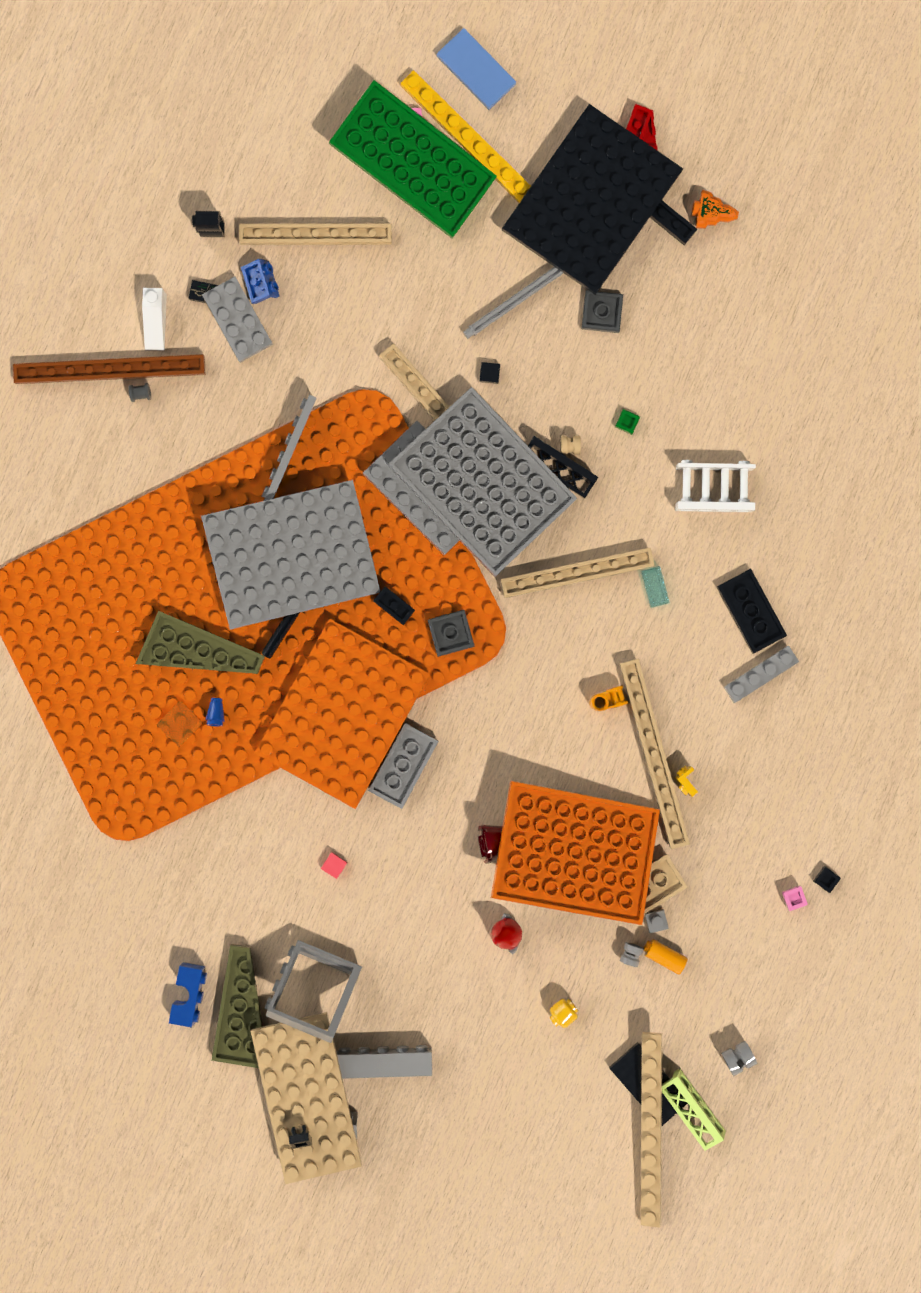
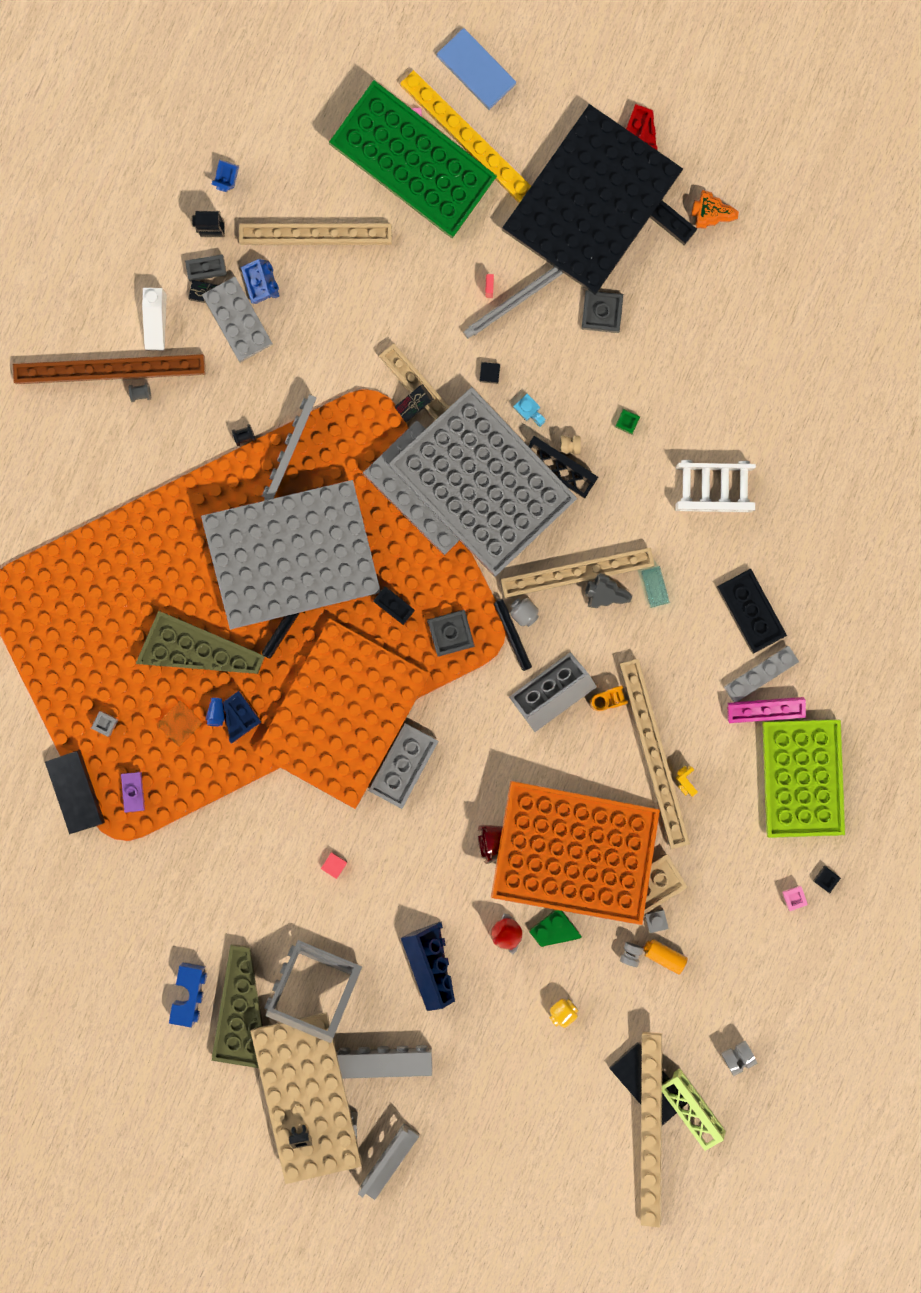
(74, 792): none -> black tile
(104, 723): none -> light grey plate
(133, 792): none -> medium lavender plate
(206, 267): none -> dark grey plate
(225, 176): none -> blue bracket
(239, 716): none -> dark blue wing
(243, 435): none -> black bush
(388, 1162): none -> light grey fence
(414, 403): none -> black tile
(430, 966): none -> dark blue wedge
(489, 285): none -> coral tile
(512, 635): none -> black axle
(524, 612): none -> light grey head
(528, 409): none -> medium azure plate
(553, 692): none -> light grey slope
(554, 930): none -> green wing
(605, 592): none -> dark grey rock
(766, 710): none -> dark pink plate
(803, 778): none -> lime plate

